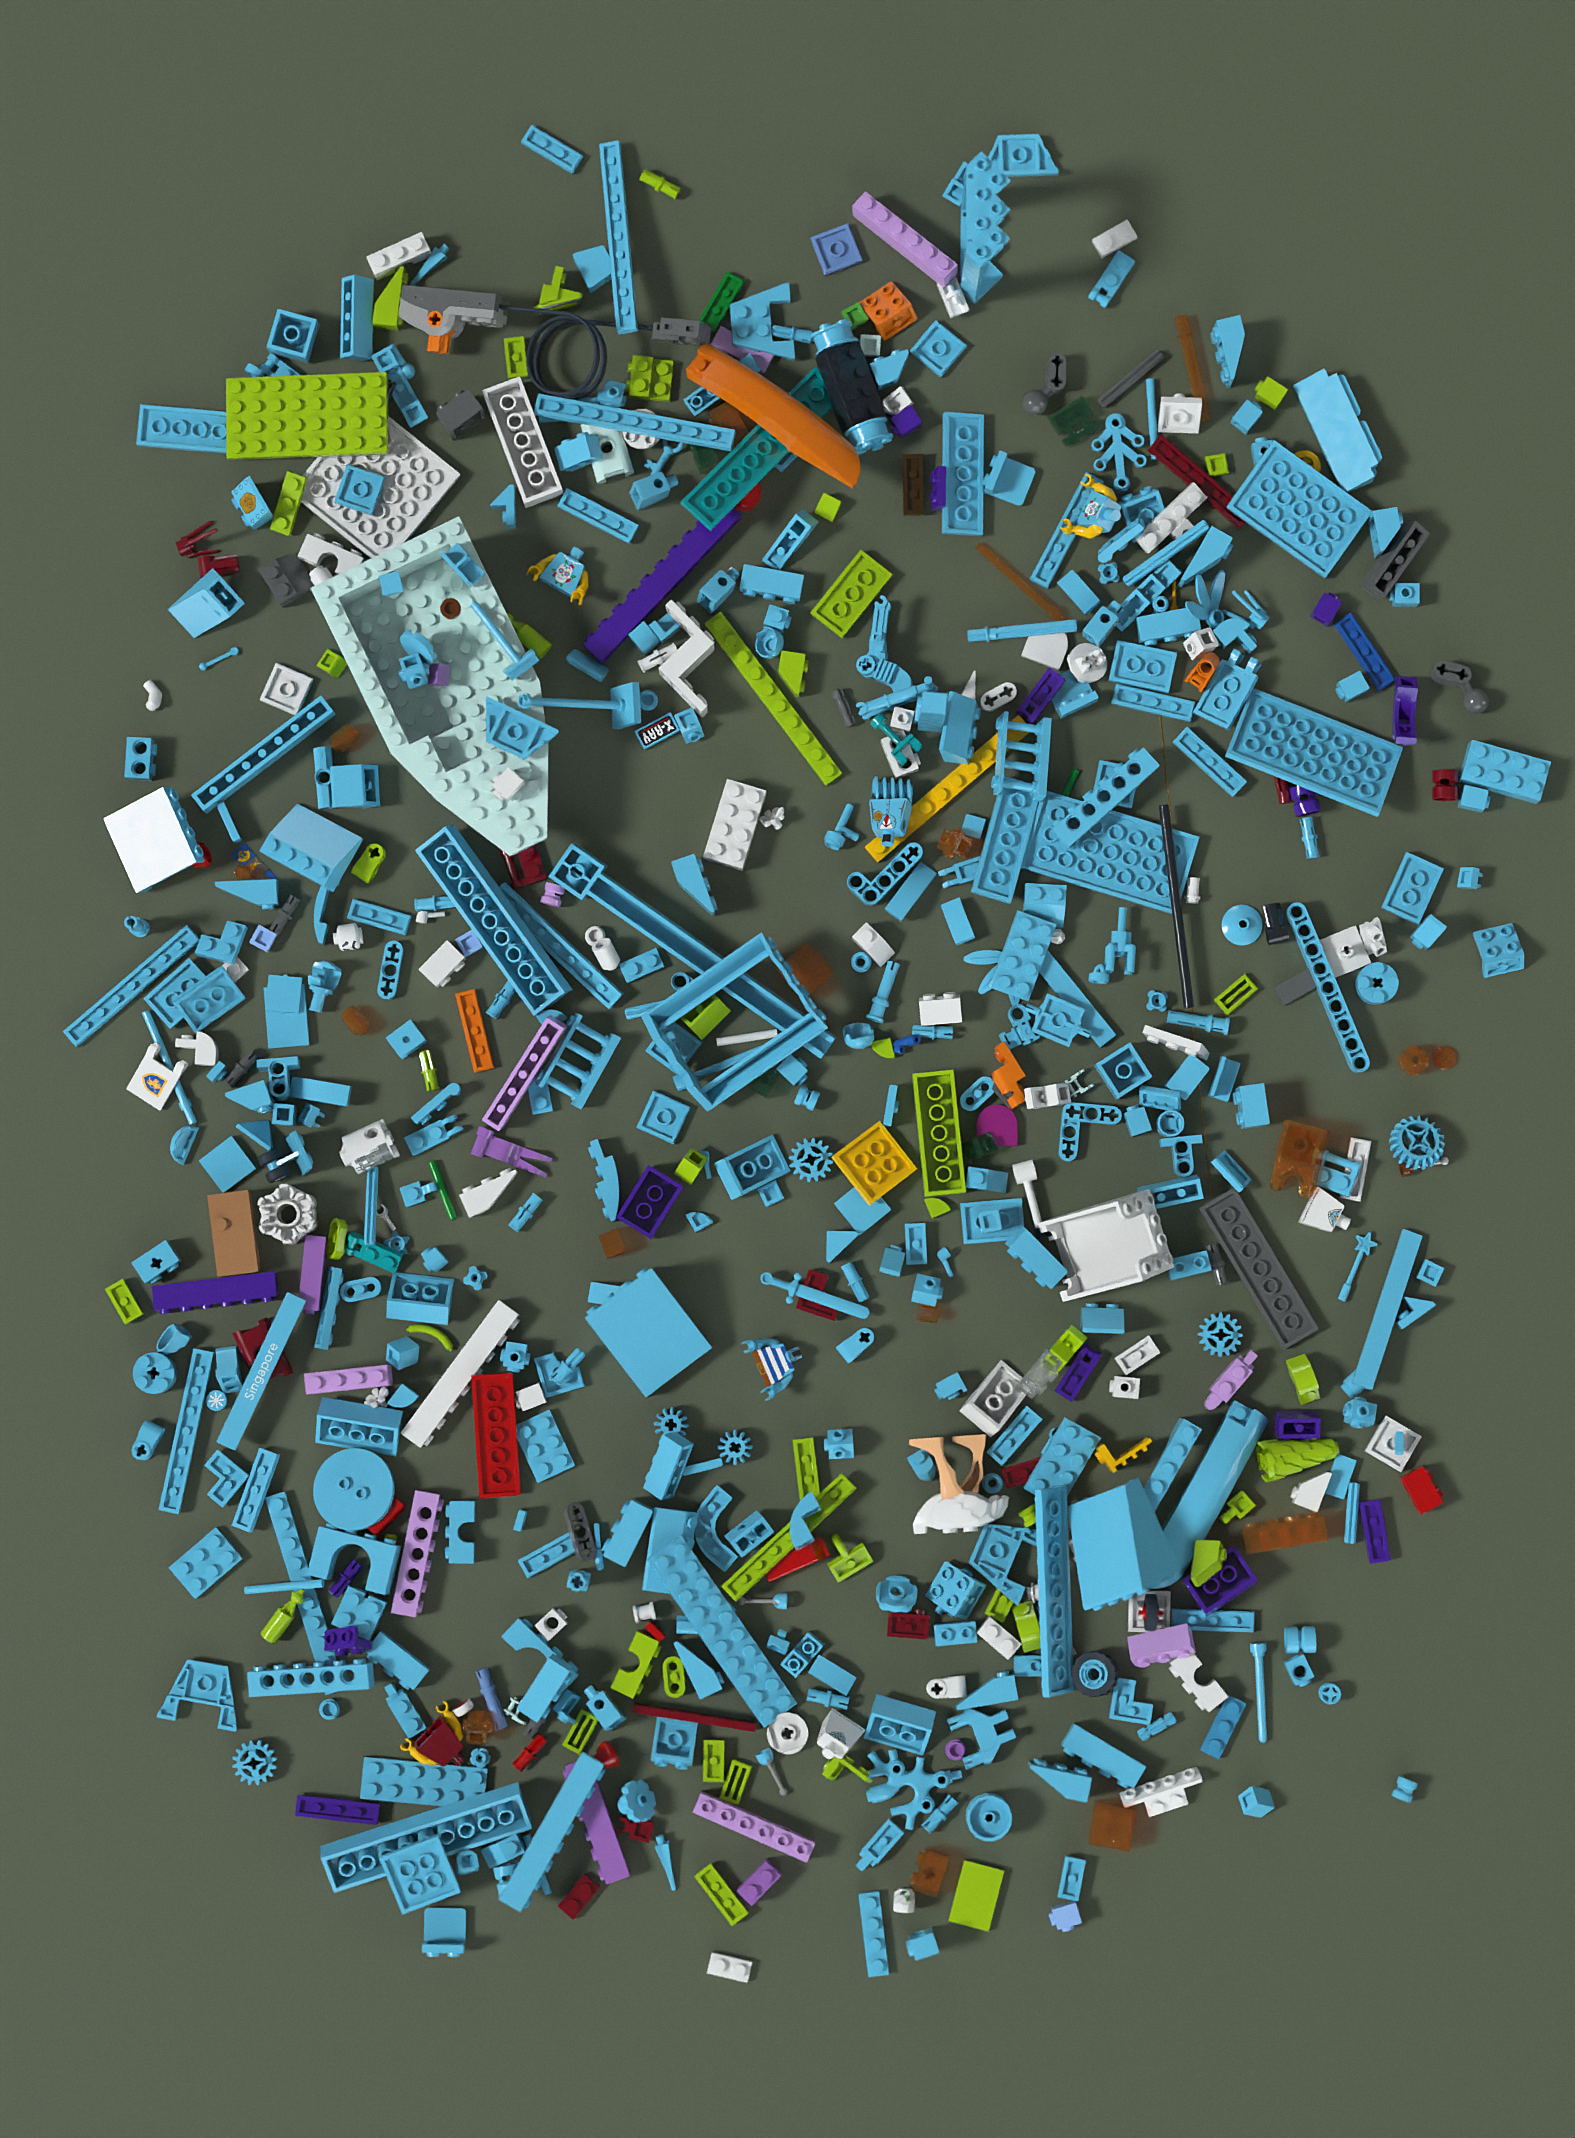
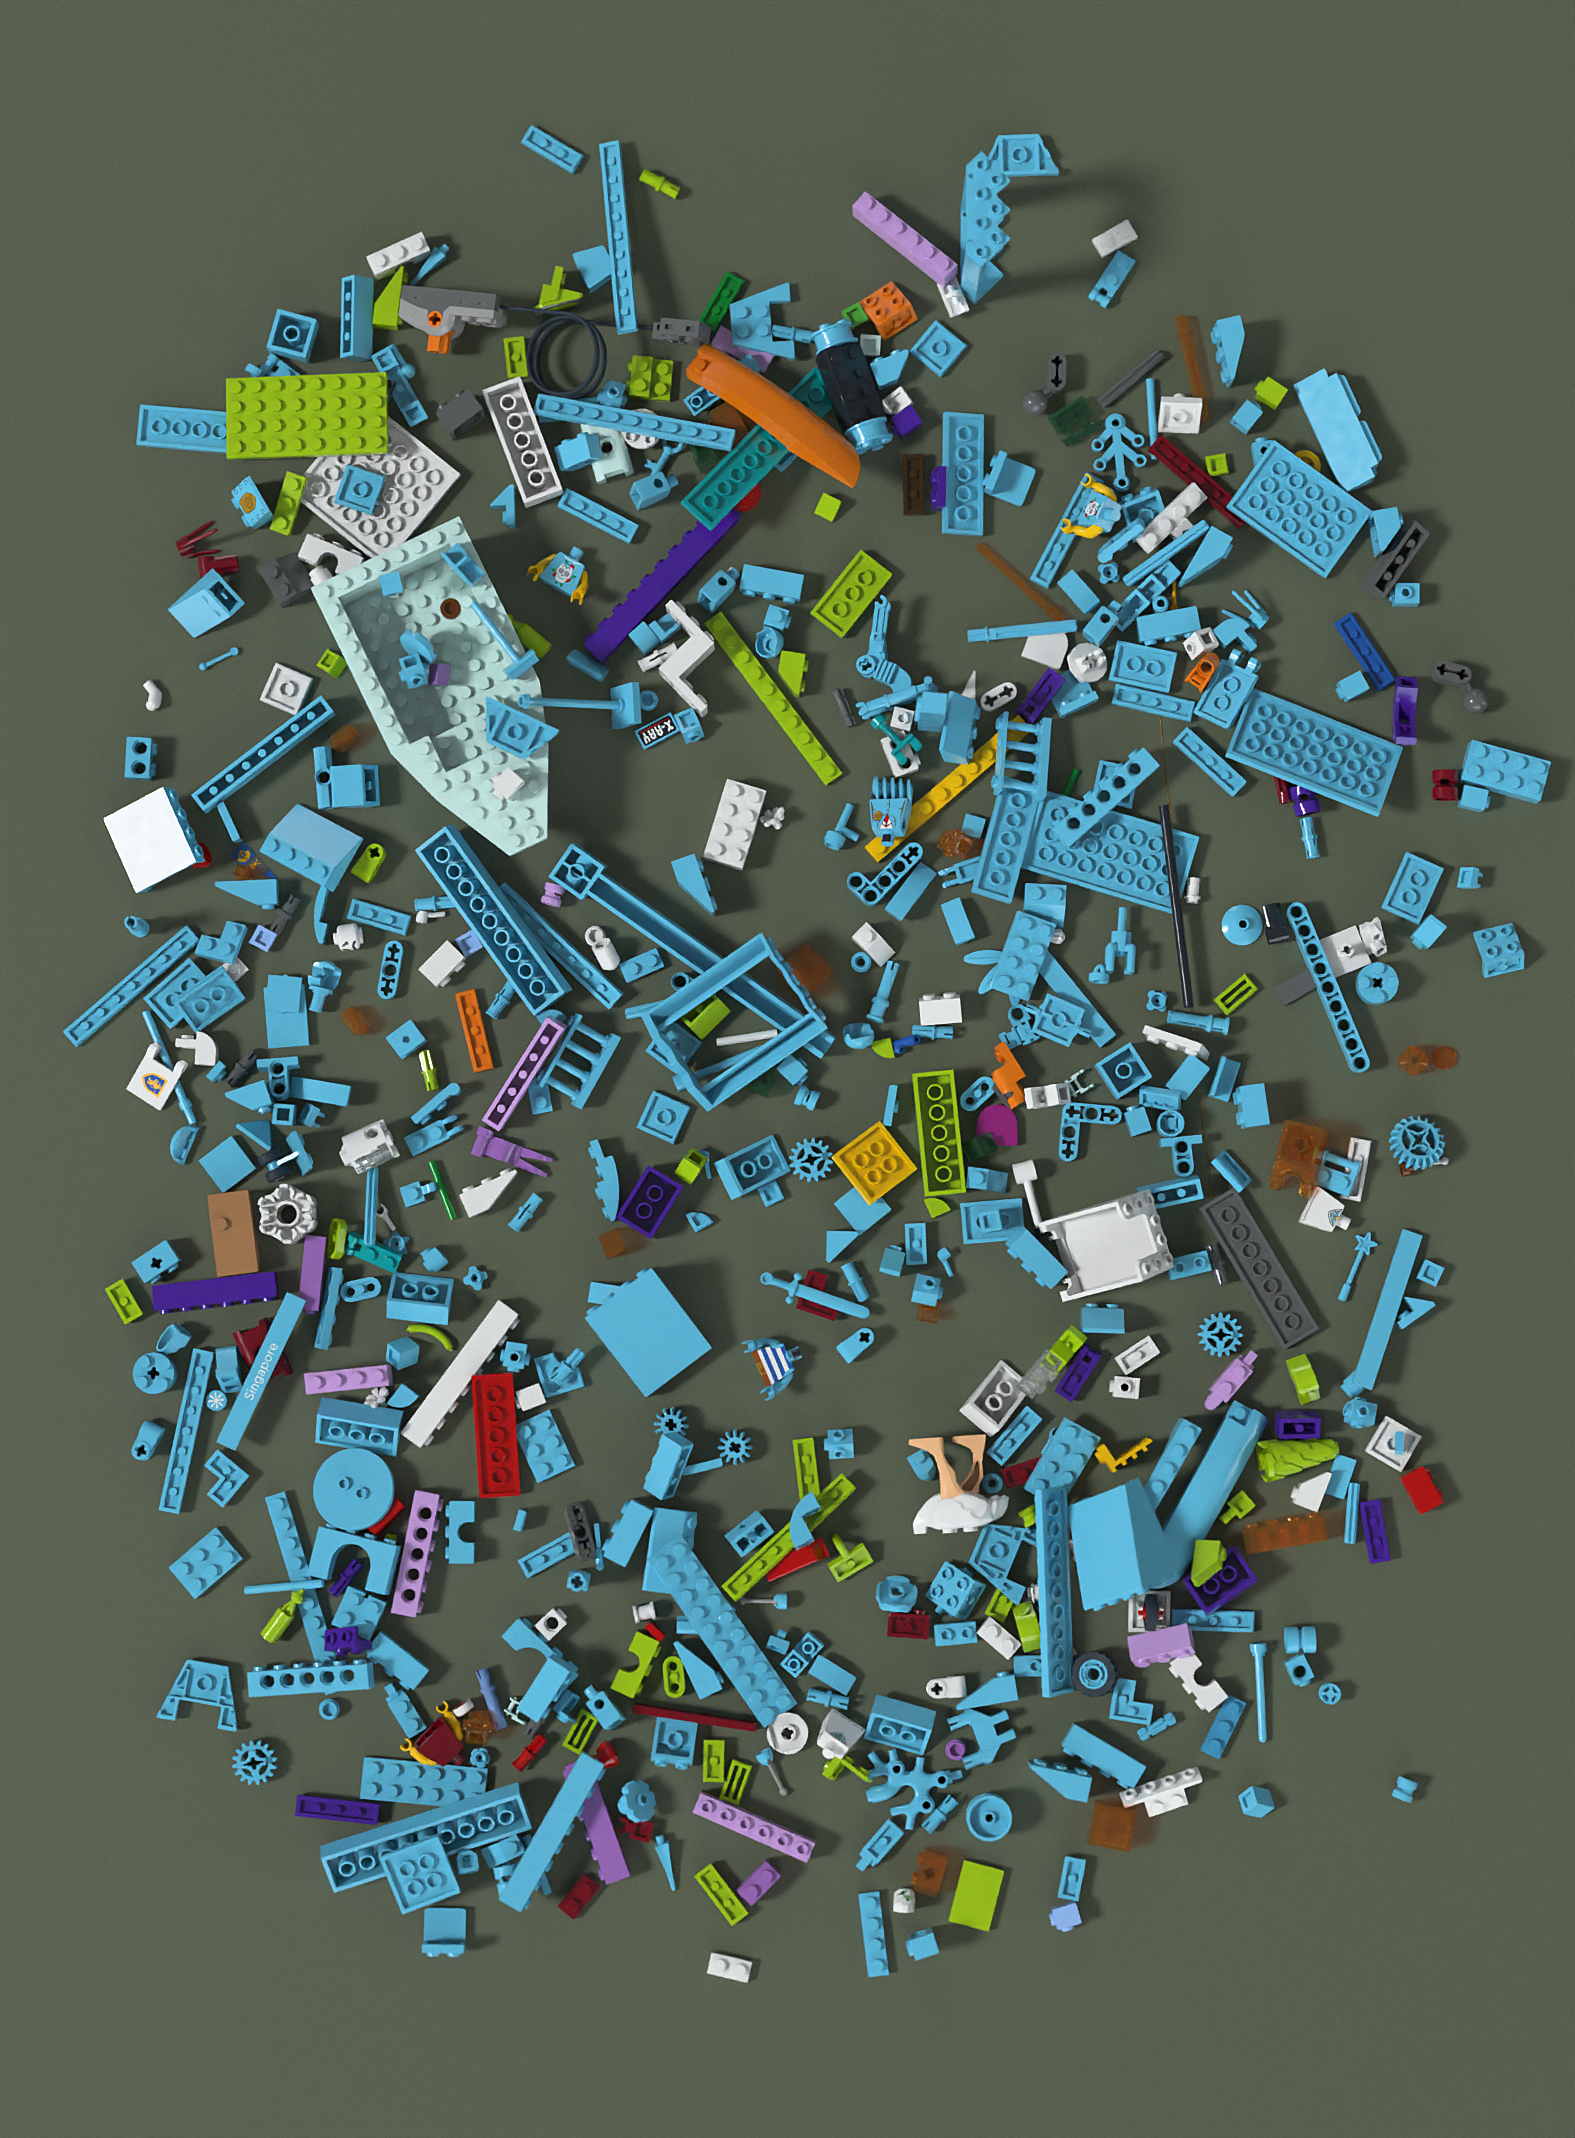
(255, 1490): medium azure plate -> none
(531, 866): dark red plate -> none
(705, 1529): medium azure plate -> none
(790, 540): medium azure slope -> none
(836, 249): medium blue tile -> none
(949, 1387): medium azure brick -> none
(955, 188): medium azure slope -> none
(1209, 609): medium azure plant -> none
(1326, 608): dark purple brick -> none

